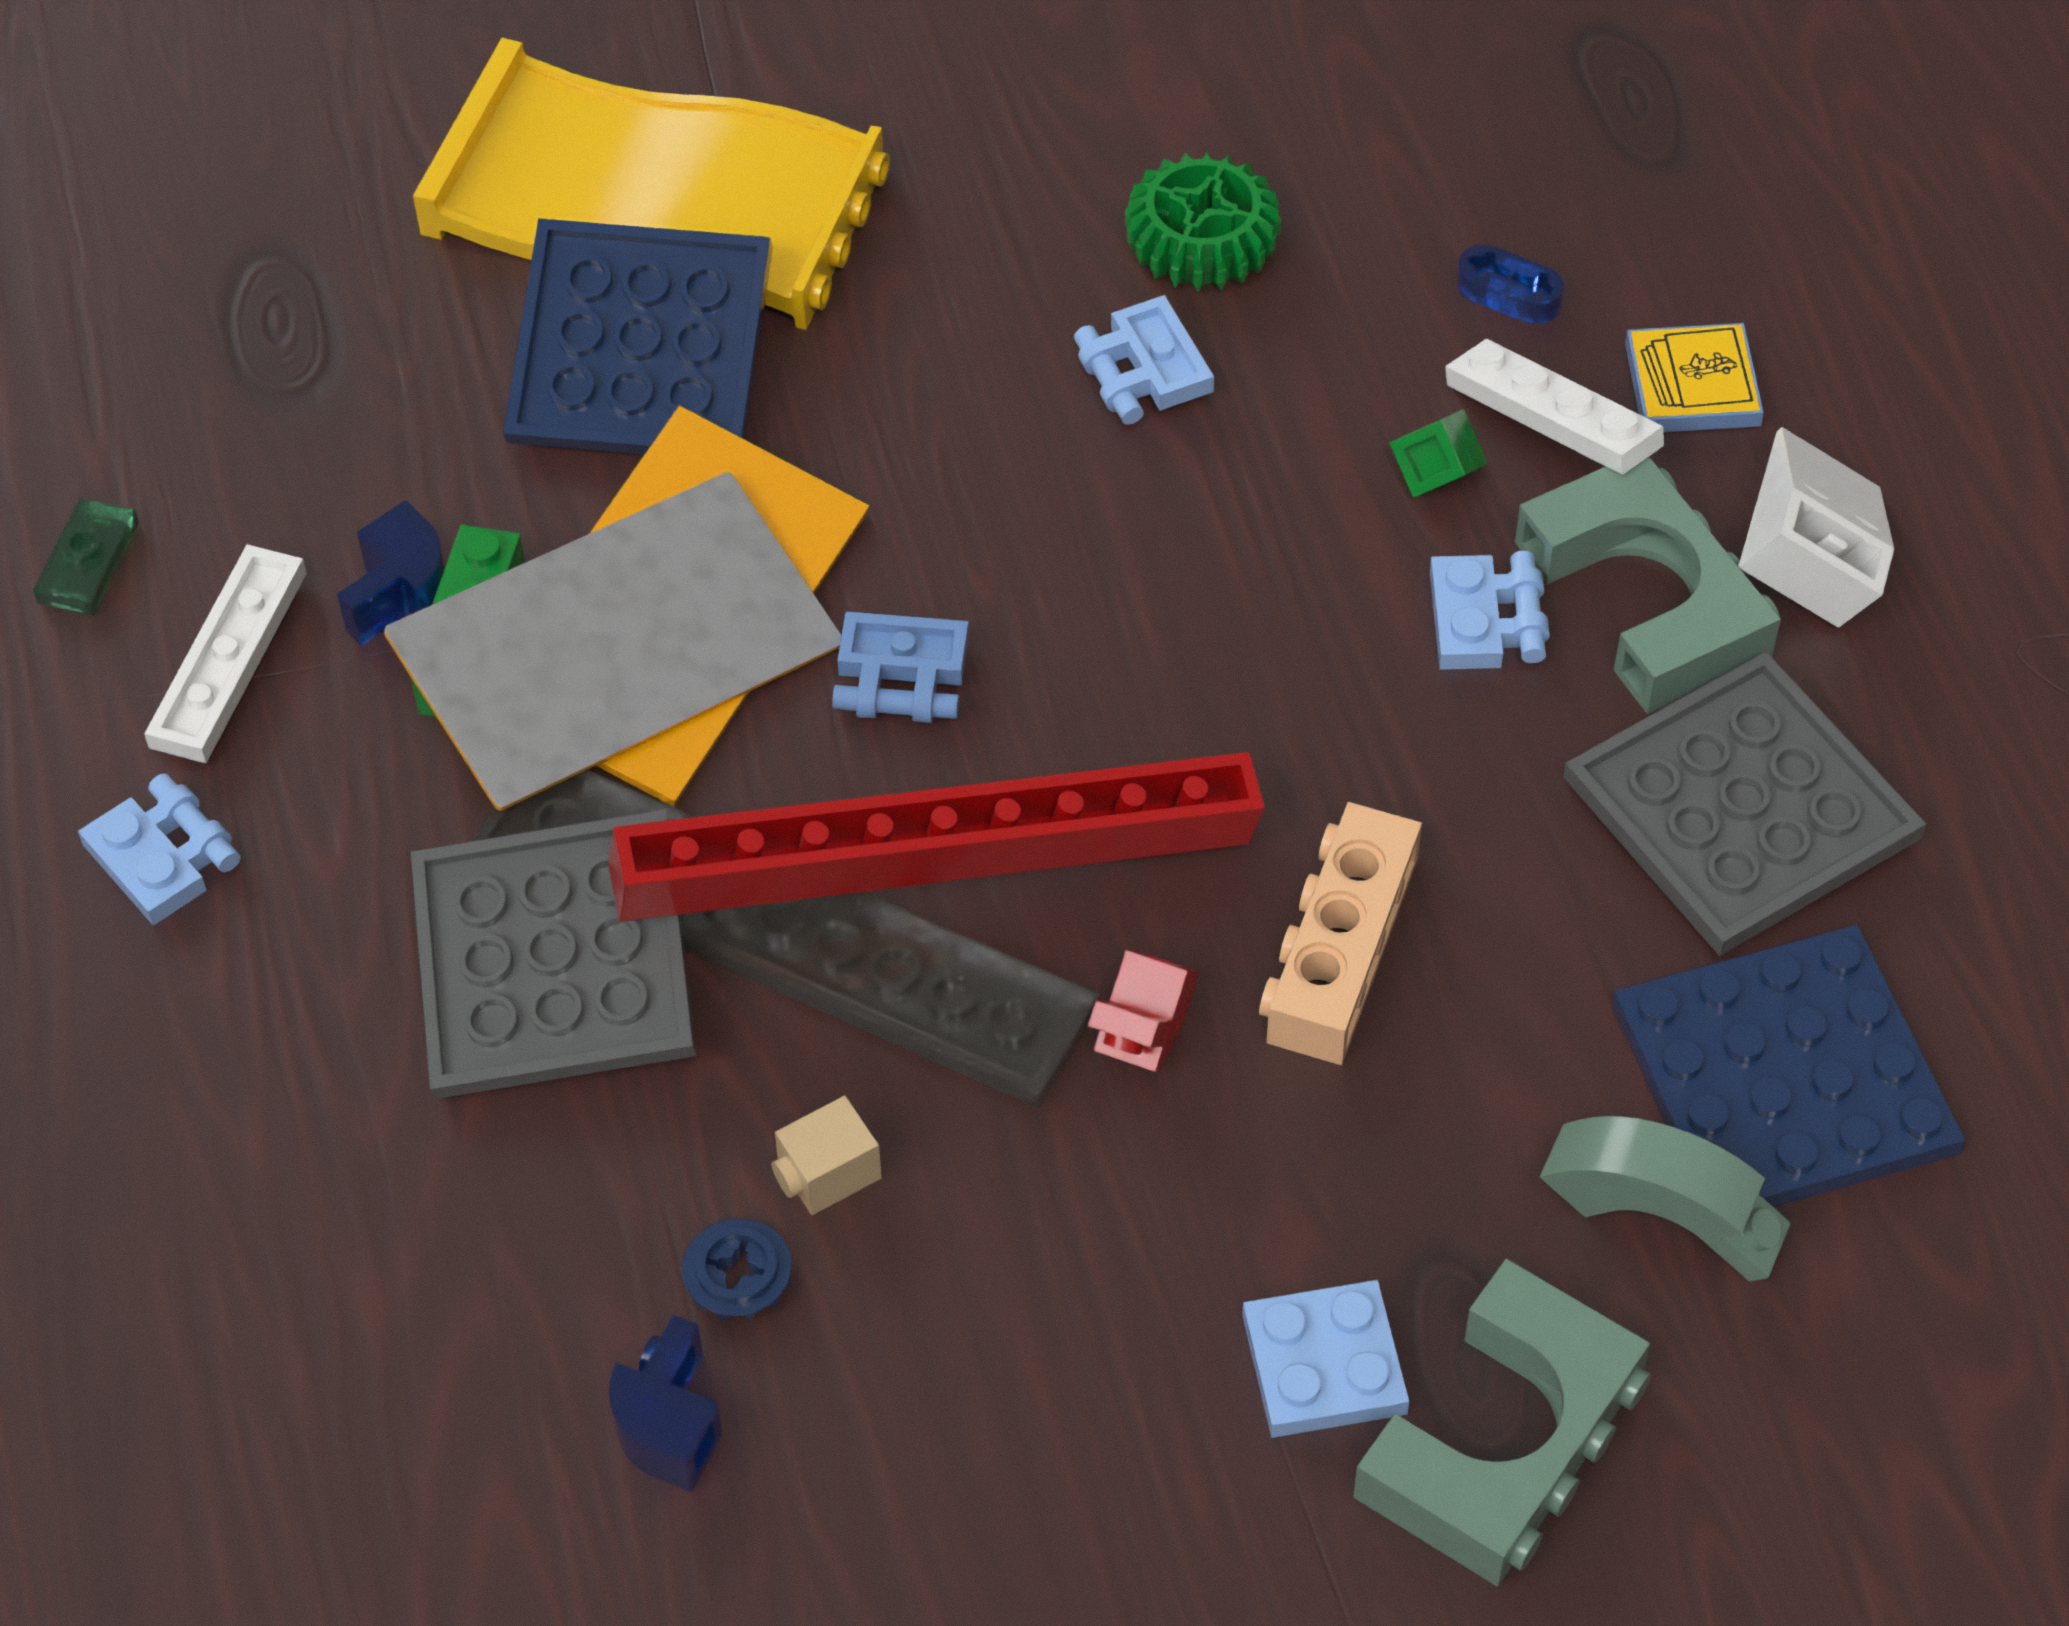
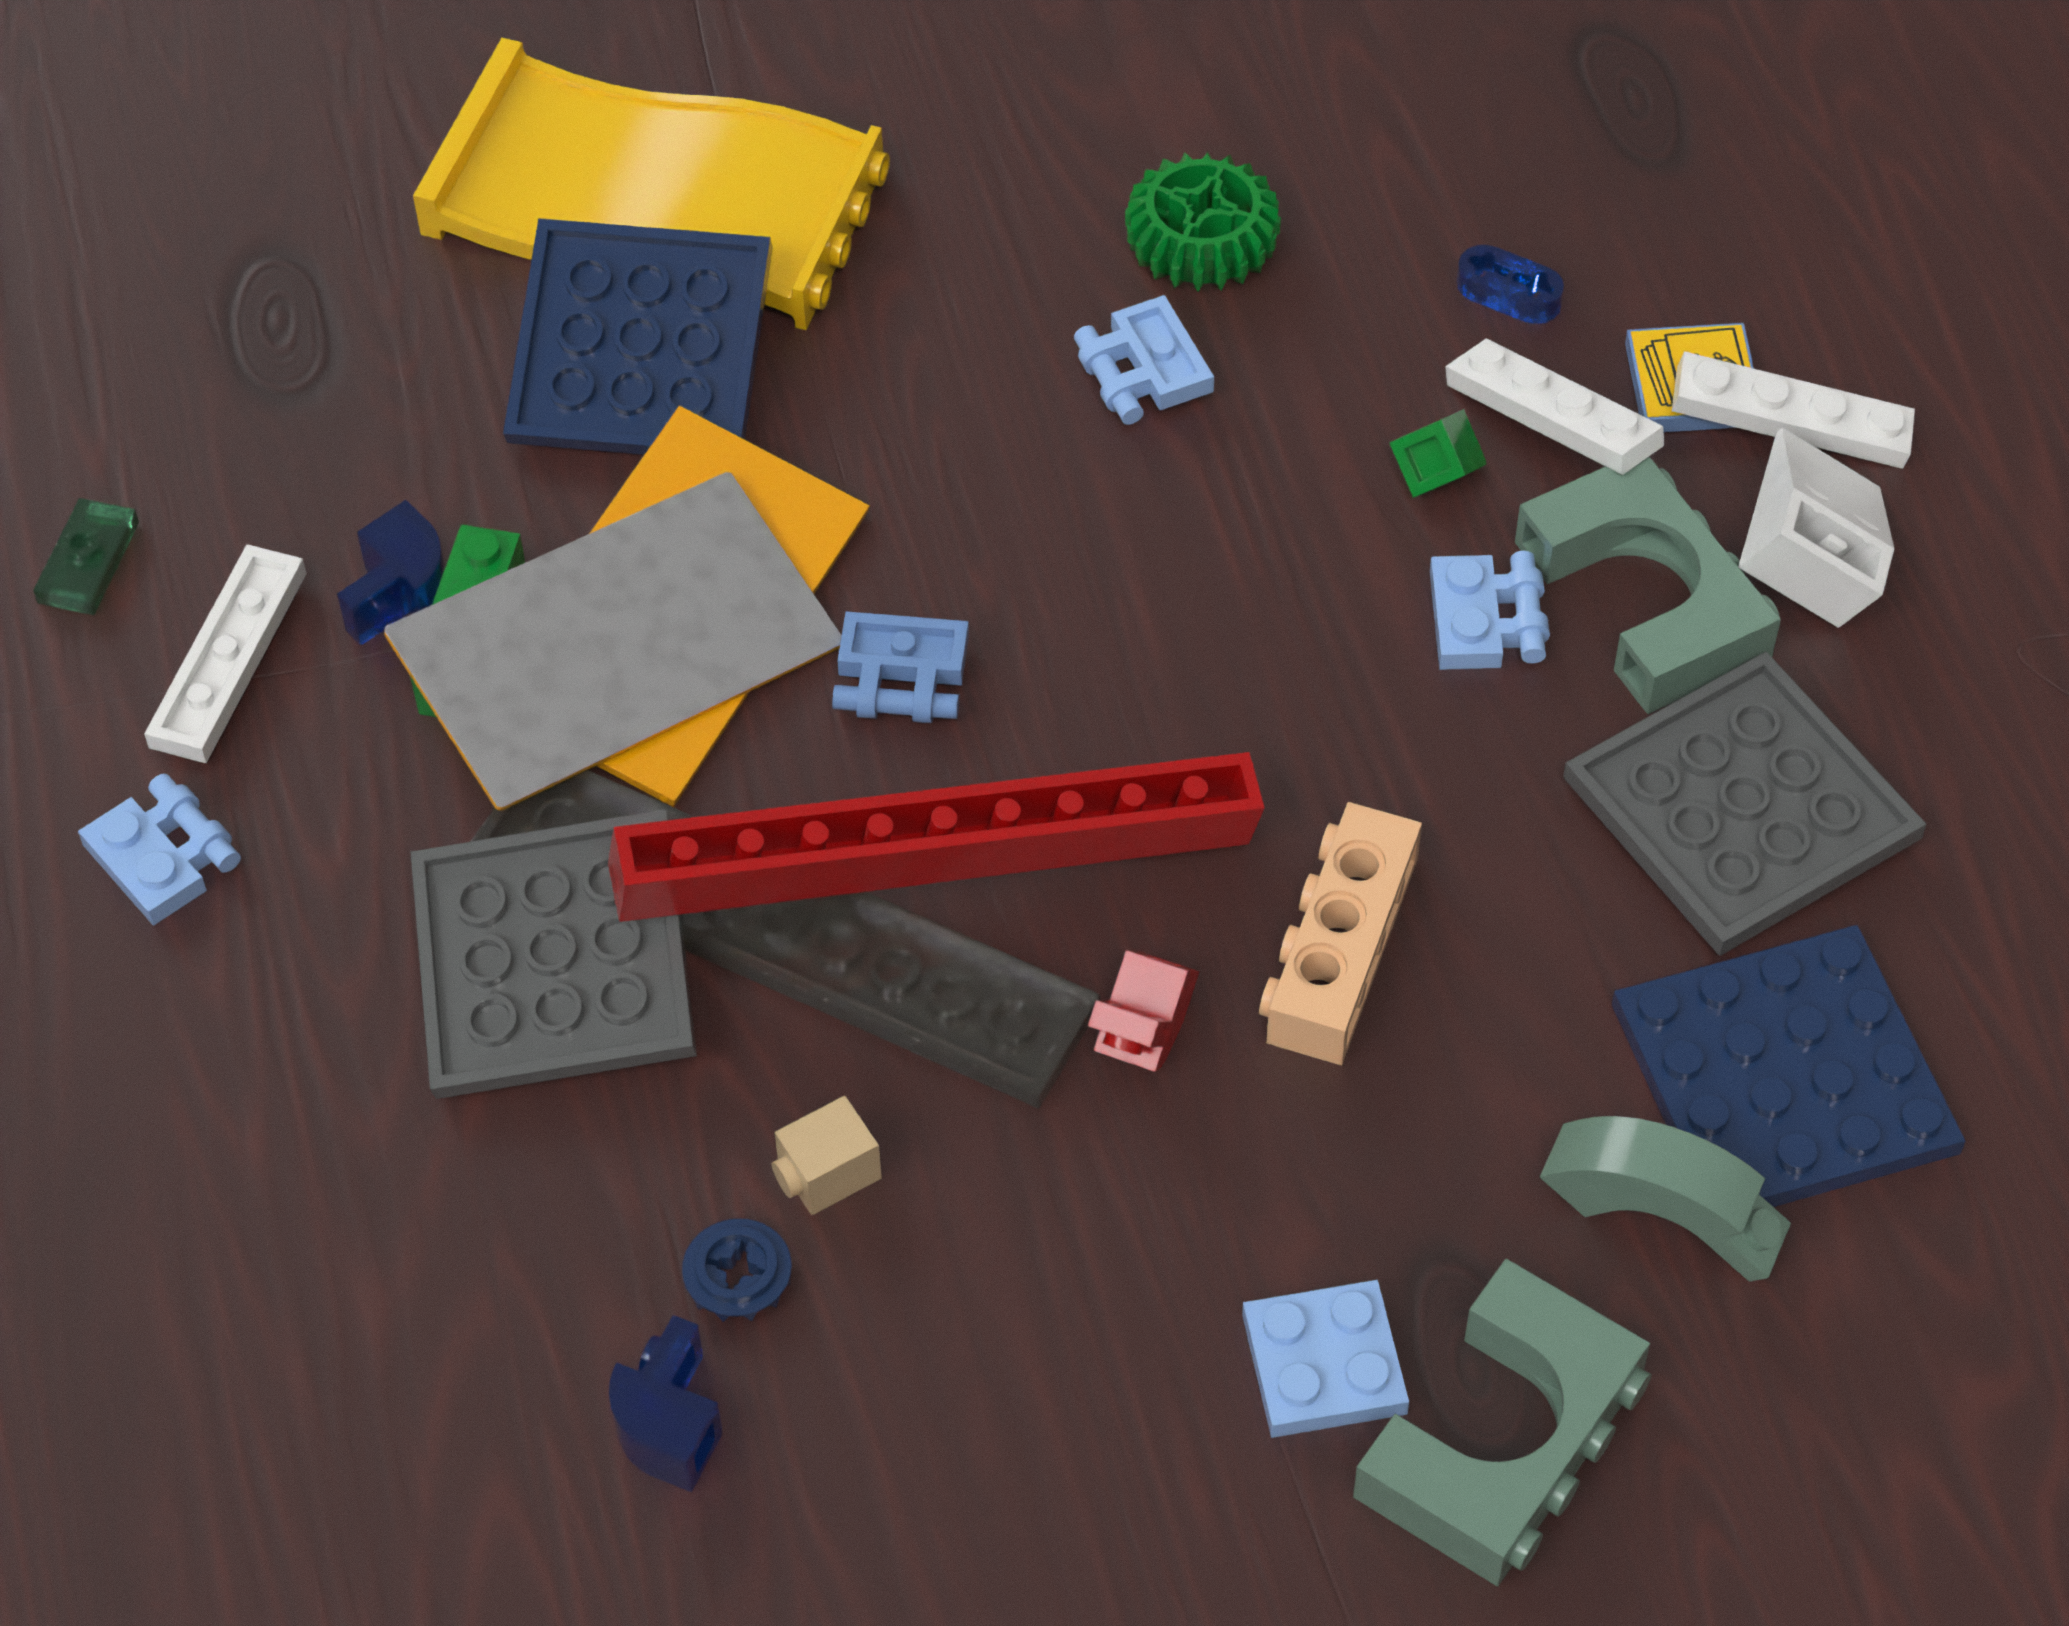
(1808, 410): none -> white plate

